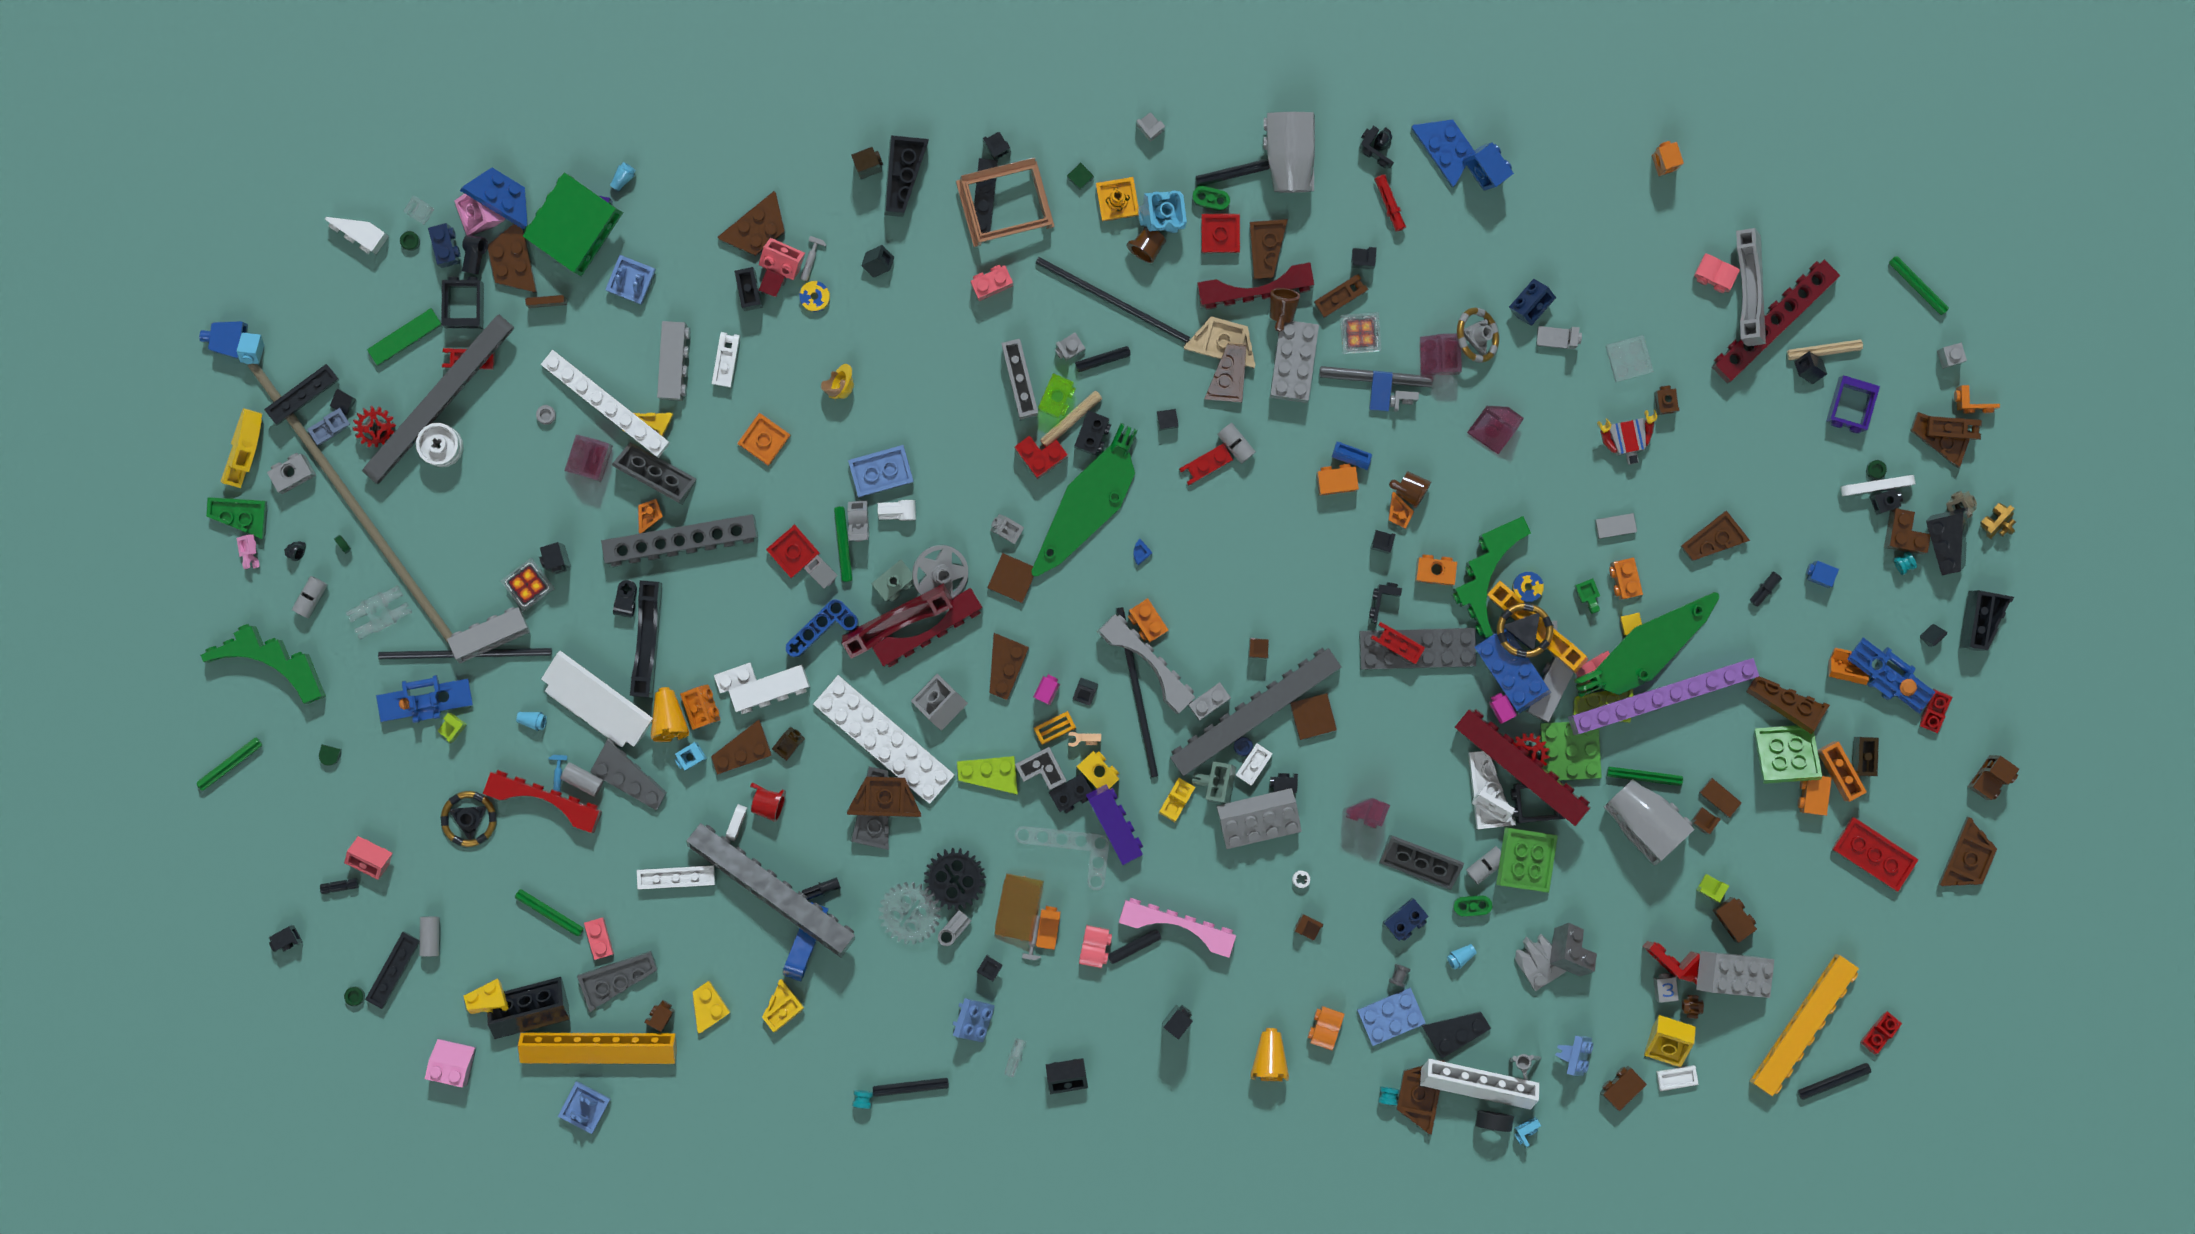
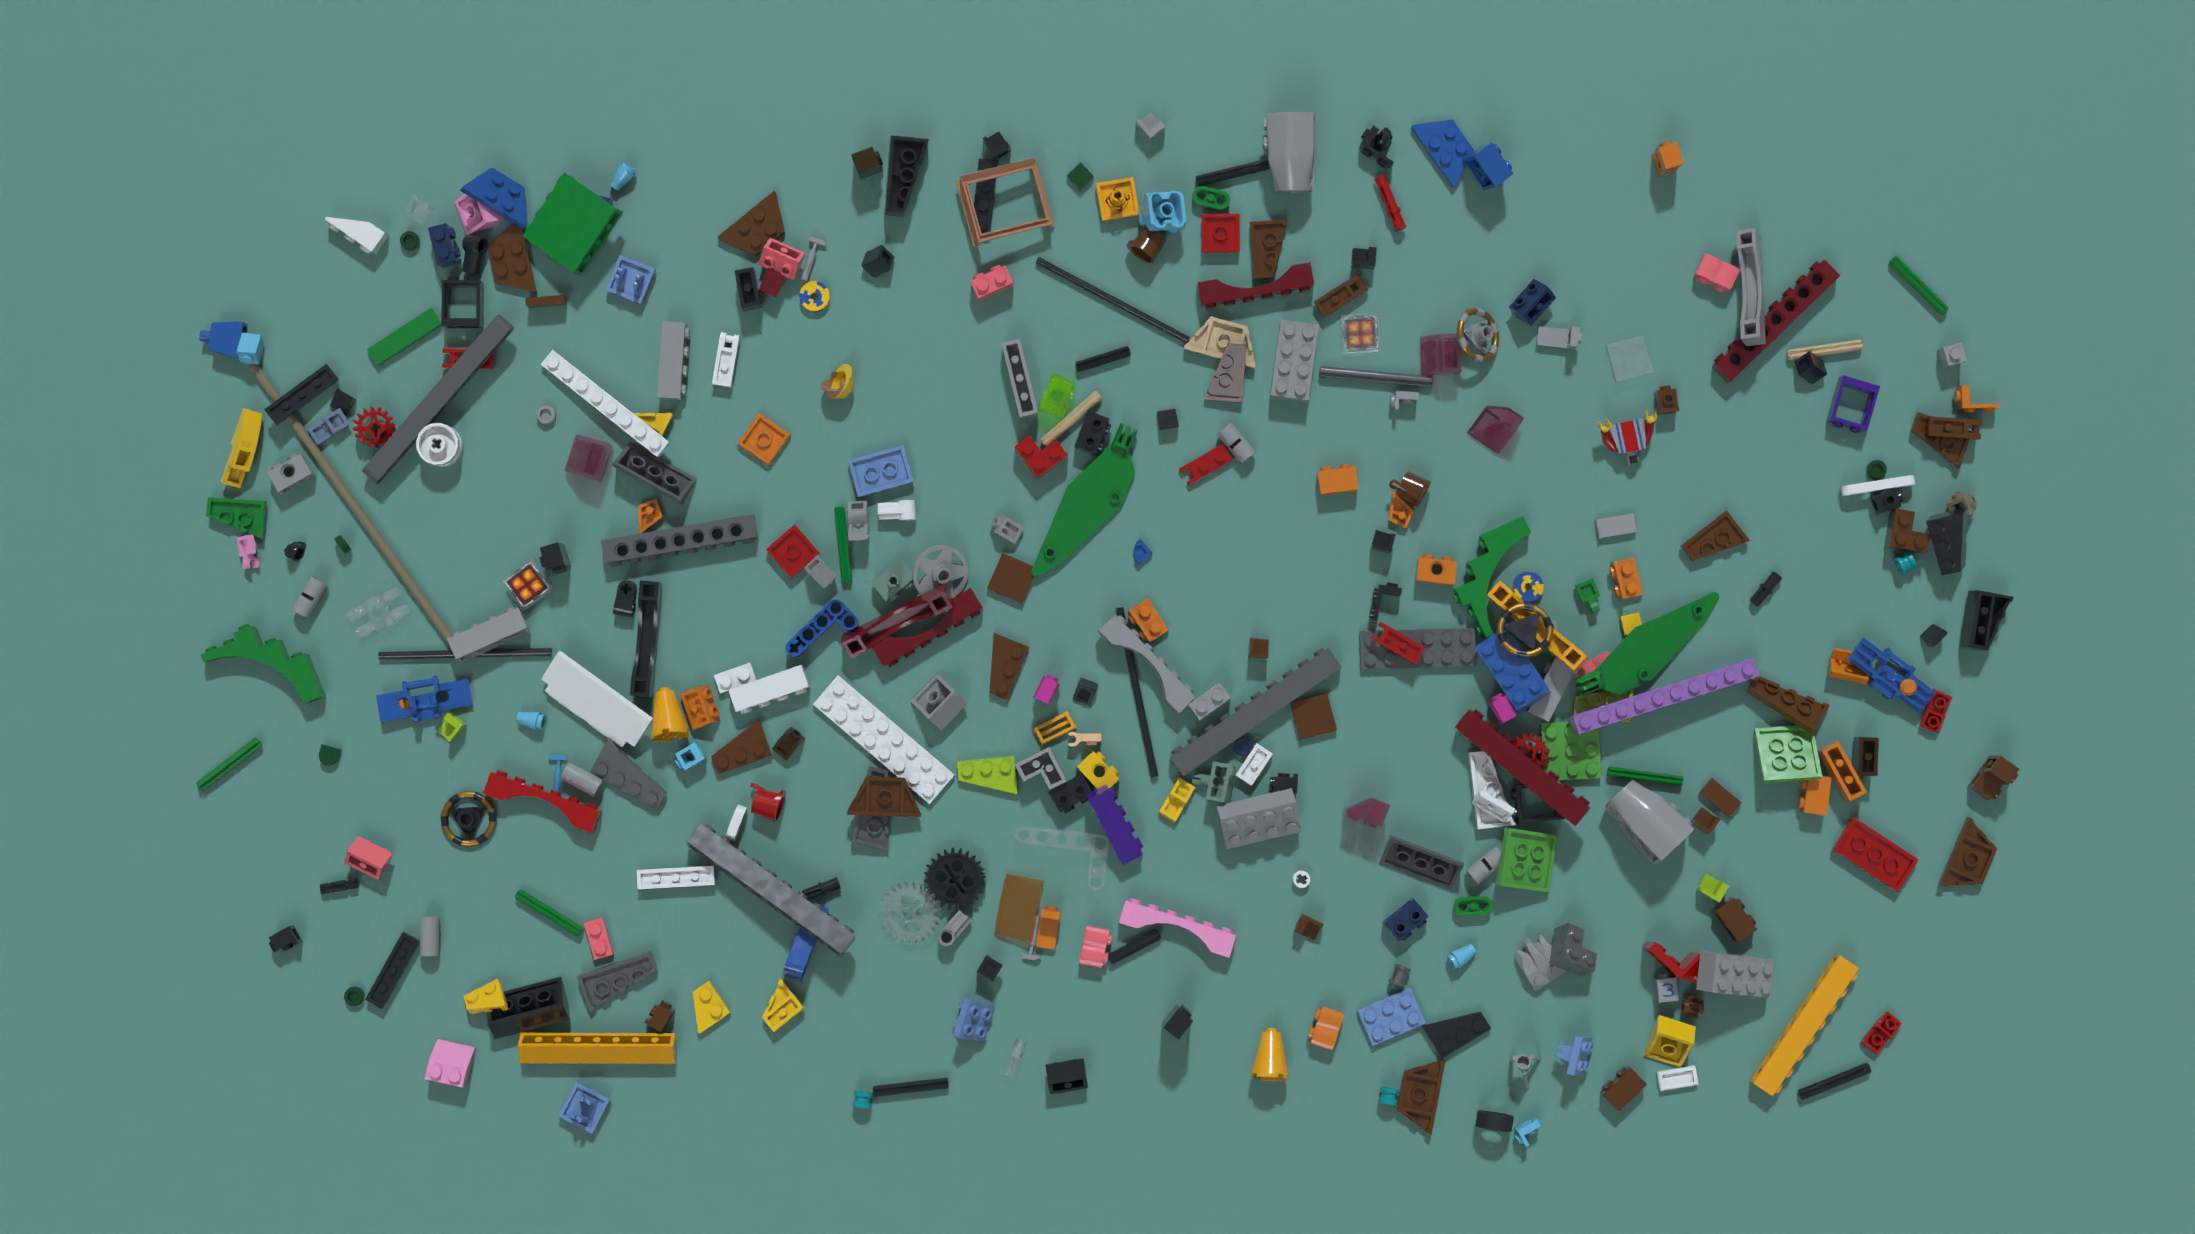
(1069, 347): light grey bracket -> none
(1283, 306): reddish brown hat -> none
(1352, 455): blue tile -> none
(1381, 390): blue tile -> none
(1479, 1084): white brick -> none
(1821, 574): blue brick -> none
(2004, 515): pearl gold hips -> none

